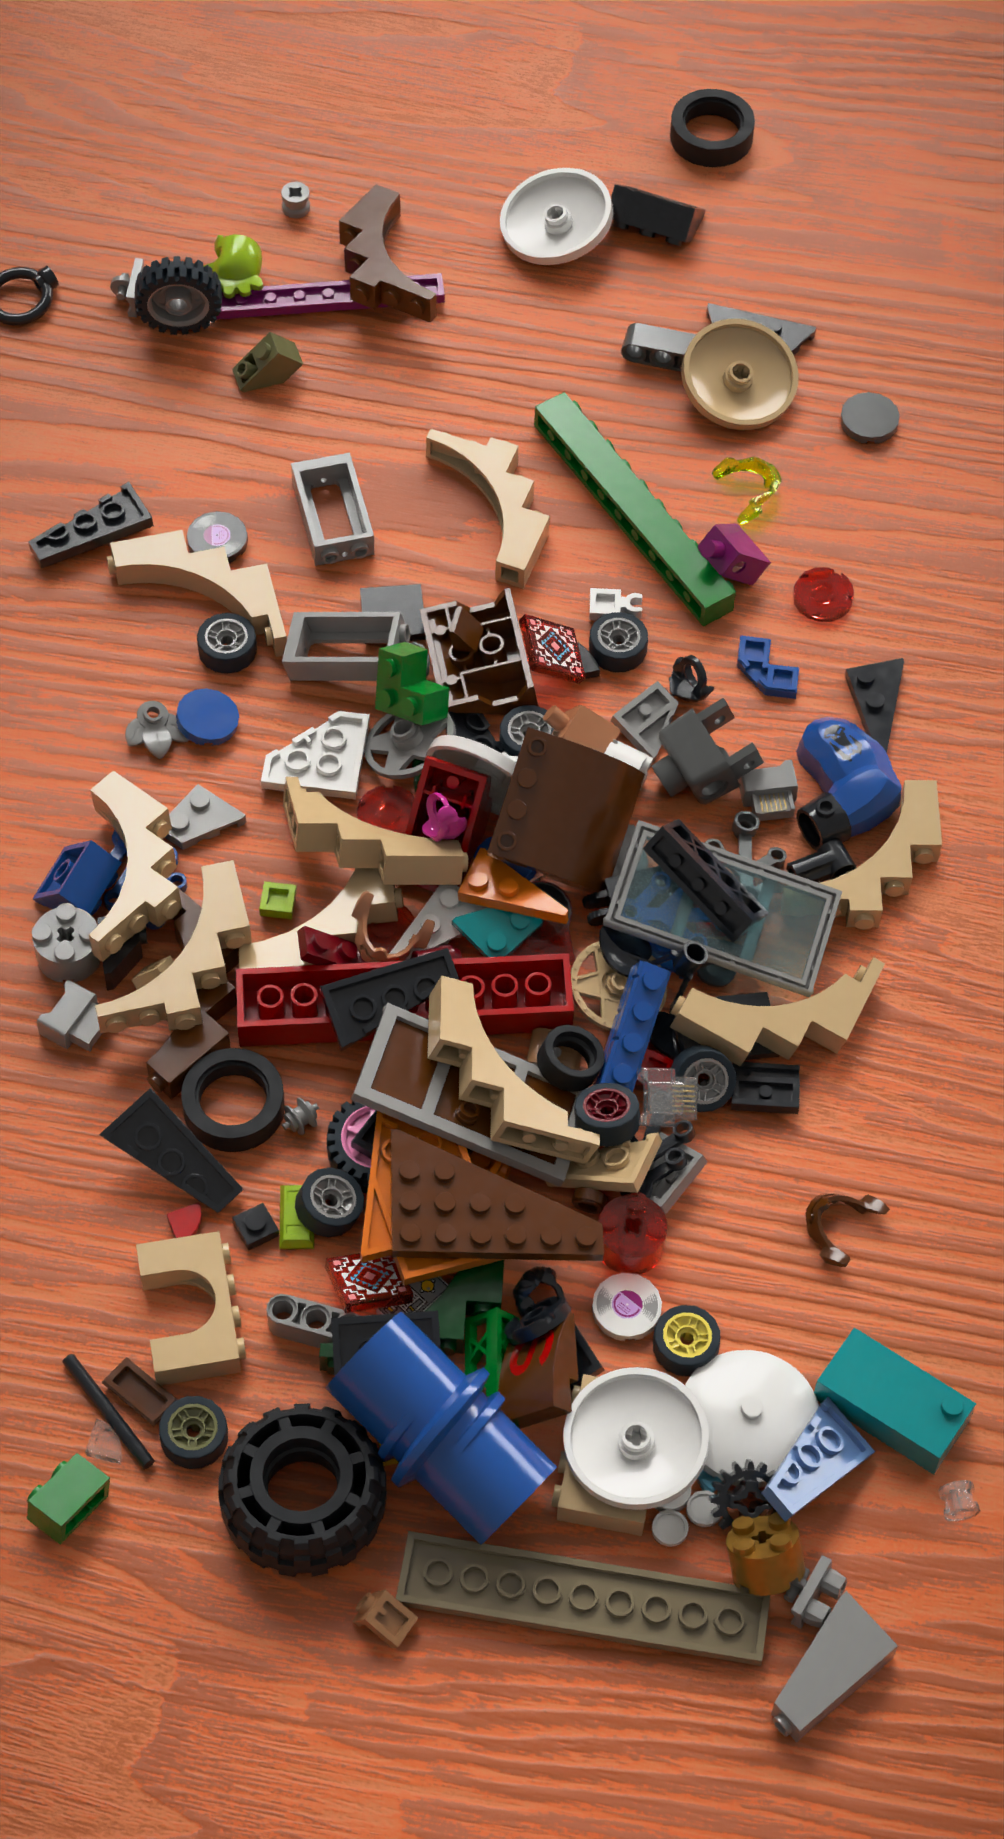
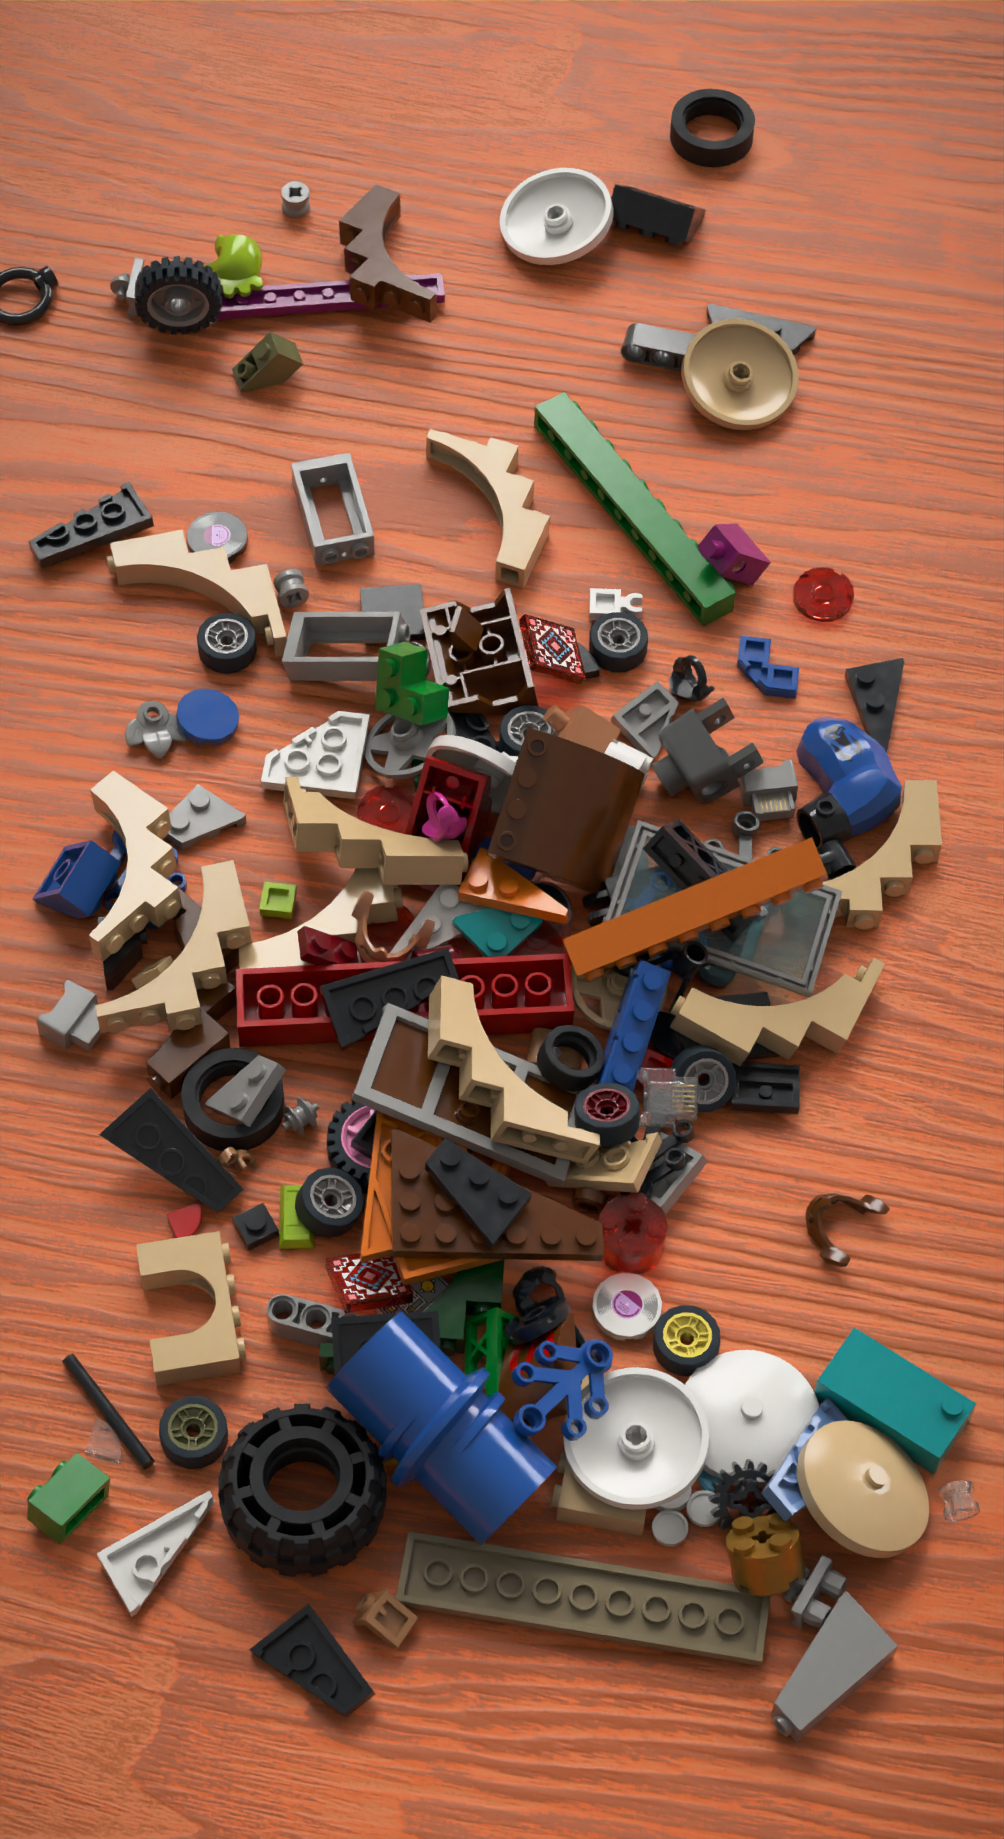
(64, 943): light grey brick -> none
(139, 1391): reddish brown tile -> none
(144, 1556): none -> white wing
(240, 1159): none -> medium nougat piece
(247, 1091): none -> light grey wing
(291, 588): none -> light grey wheel
(315, 1661): none -> black wing
(481, 1192): none -> black wing
(566, 1384): none -> blue plant
(696, 909): none -> orange brick
(768, 471): clear neon green helmet -> none
(863, 1489): none -> tan dish
(869, 417): tile -> none

